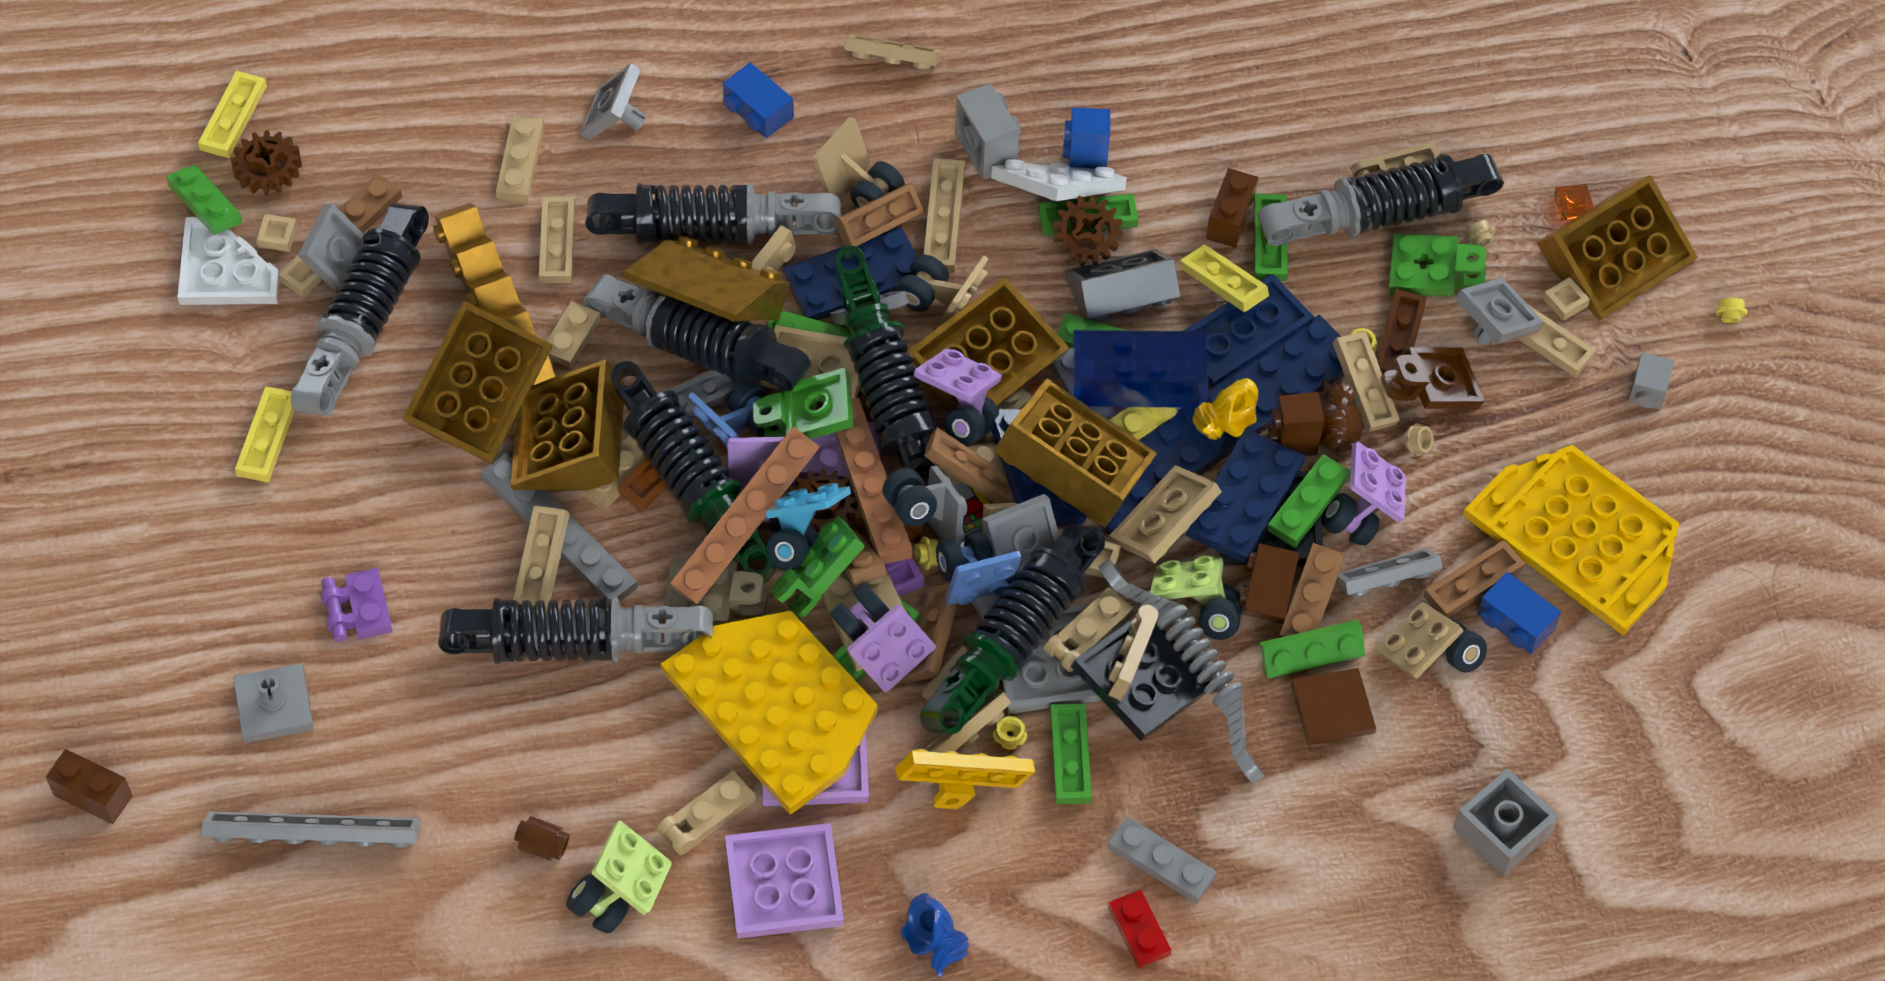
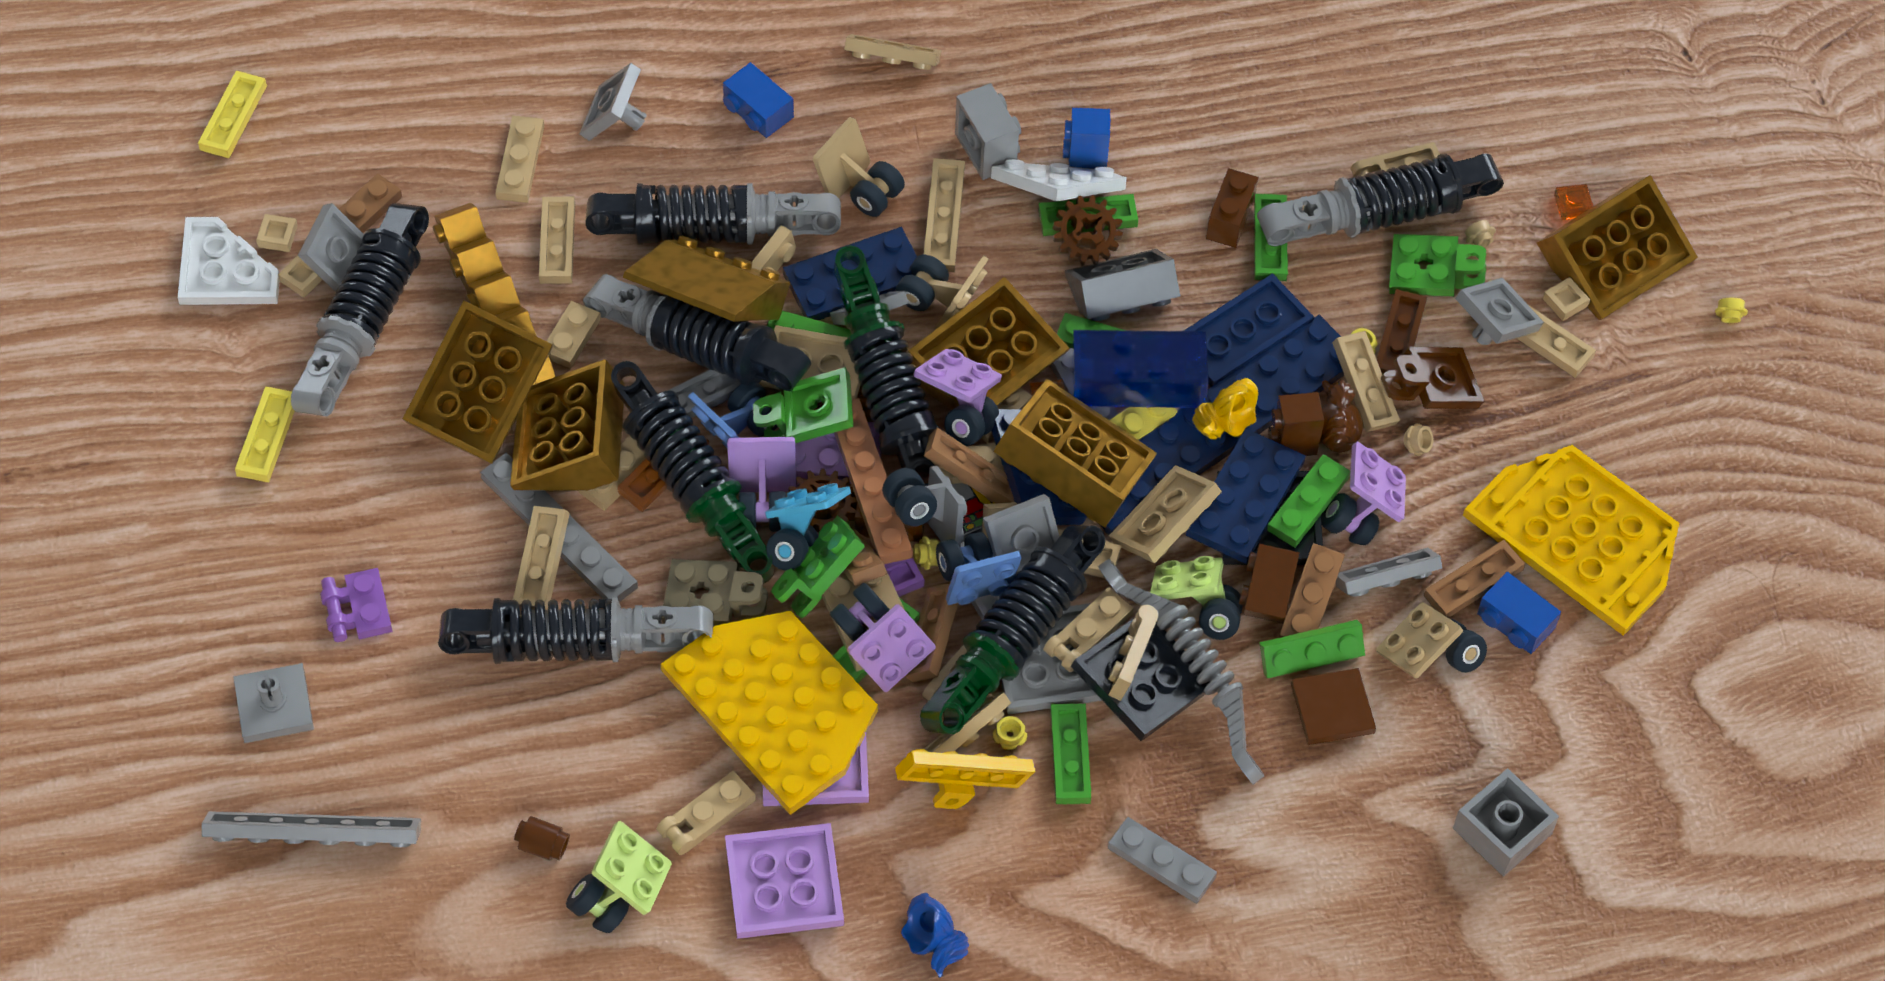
(89, 786): reddish brown brick -> none
(204, 199): bright green plate -> none
(252, 170): reddish brown gear -> none
(743, 516): nougat plate -> none
(879, 215): medium nougat plate -> none
(1139, 928): red plate -> none
(1224, 278): light yellow plate -> none
(1651, 381): light grey brick -> none

